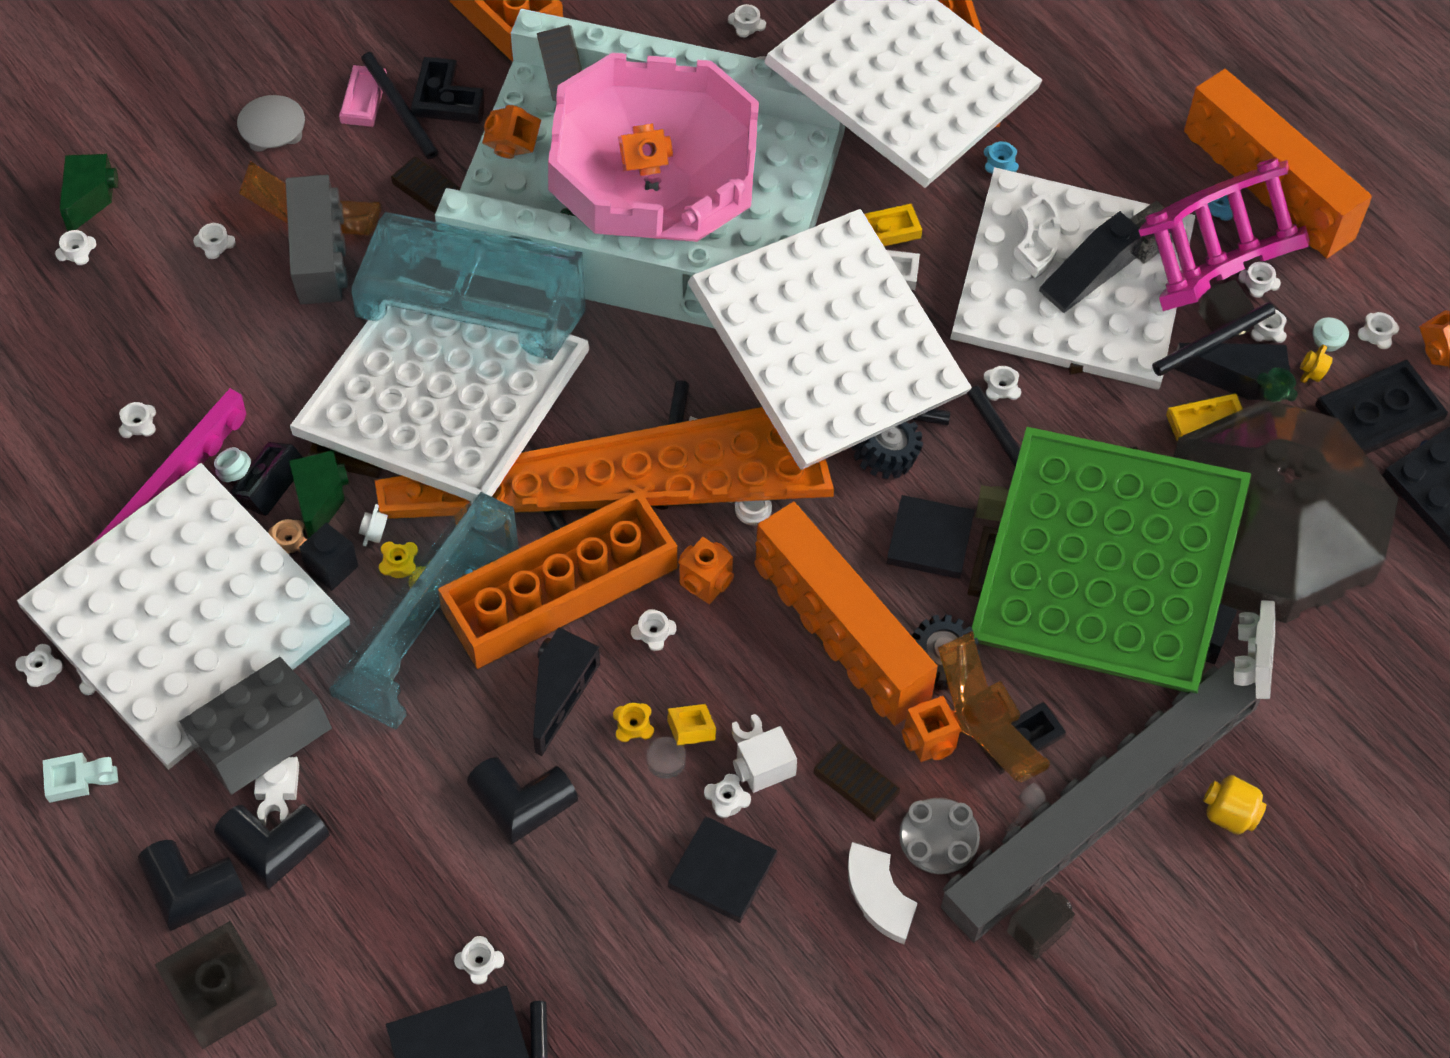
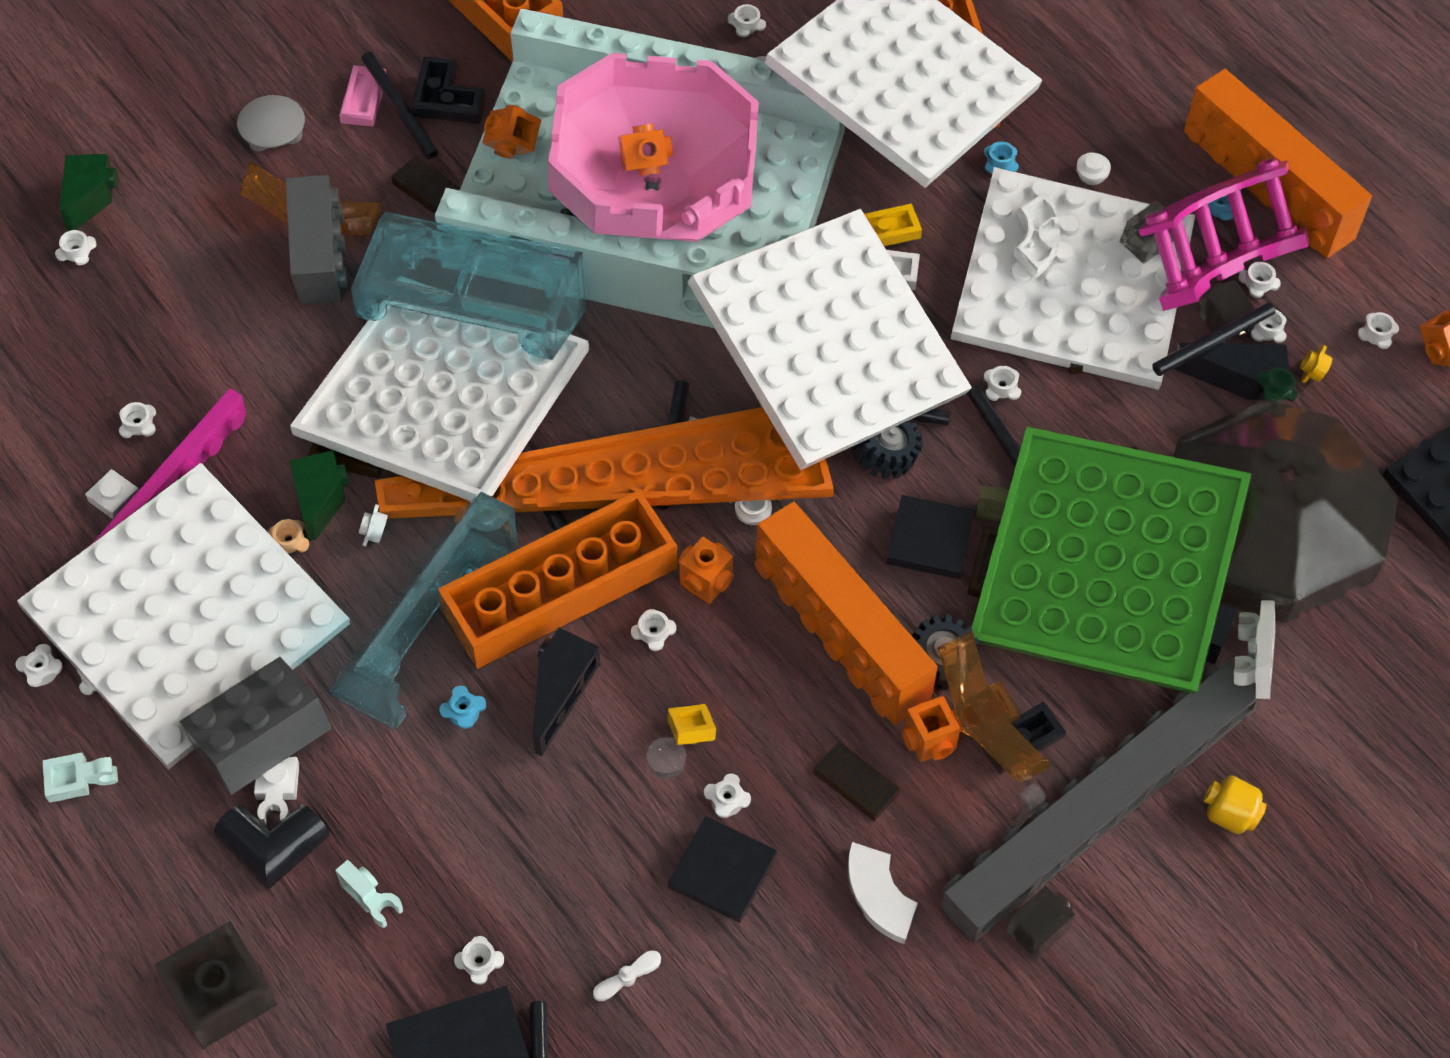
(111, 493): none -> white plate
(186, 895): black brick -> none
(208, 235): white plate -> none
(232, 464): light aqua plate -> none
(266, 478): black slope -> none
(329, 556): black brick -> none
(361, 887): none -> light aqua plate
(400, 568): yellow plate -> none
(468, 716): none -> medium azure plate
(517, 808): black brick -> none
(559, 56): tile -> none
(627, 975): none -> white piece
(630, 712): yellow plate -> none
(763, 756): white brick -> none
(939, 835): light grey dish -> none
(1093, 168): none -> white plate
(1094, 262): black slope -> none
(1198, 414): yellow plate -> none
(1331, 333): light aqua plate -> none
(1384, 406): black tile -> none

